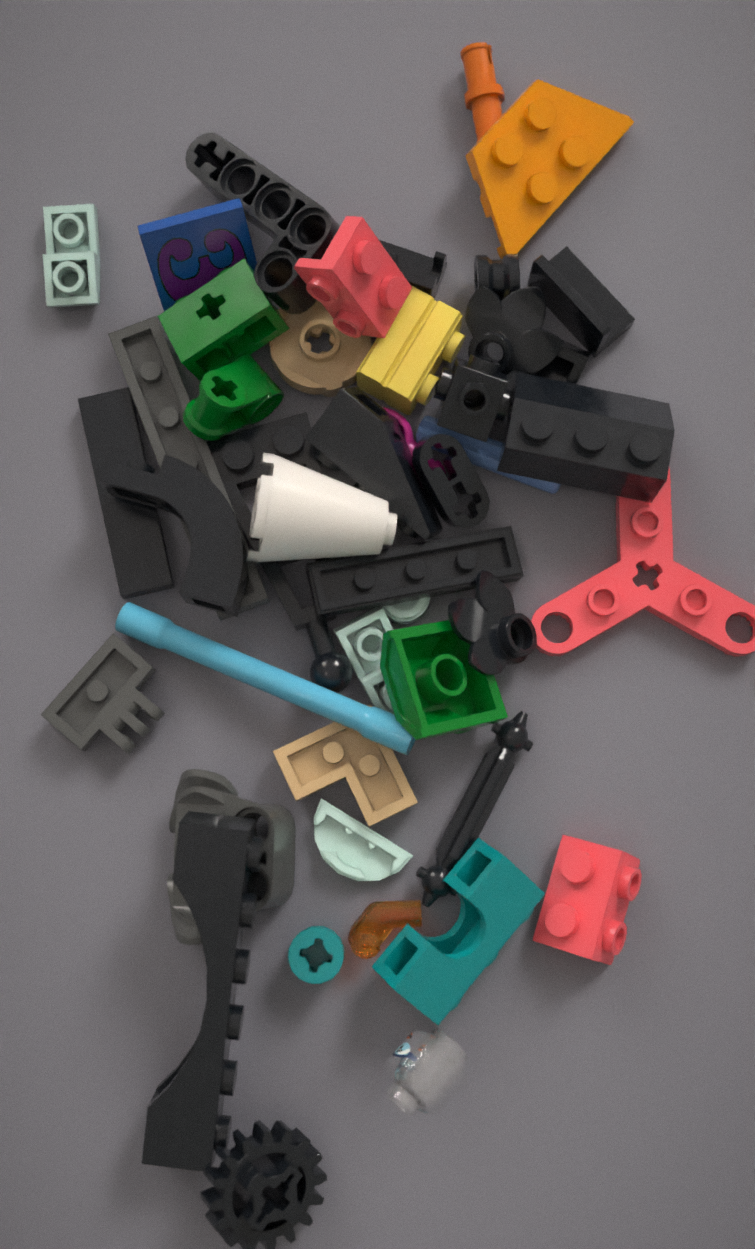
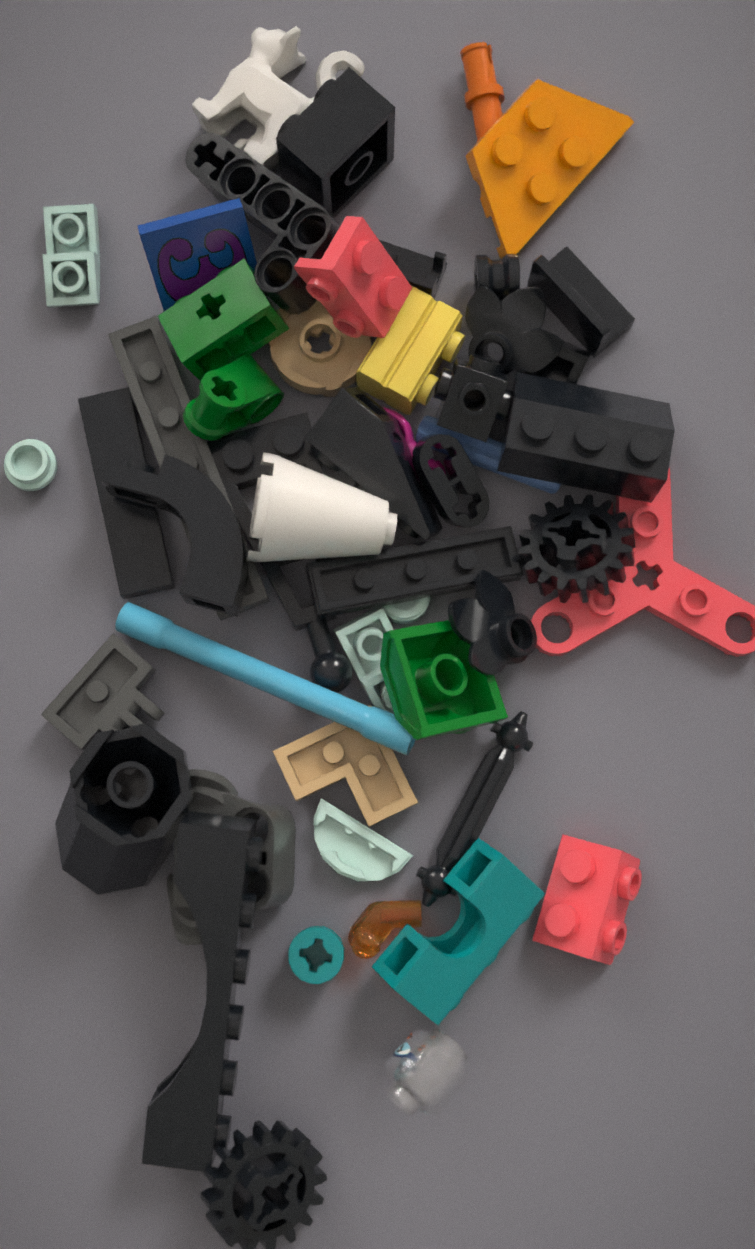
(30, 465): none -> light aqua plate
(123, 808): none -> black brick
(260, 96): none -> white animal
(337, 142): none -> black brick
(578, 546): none -> black gear

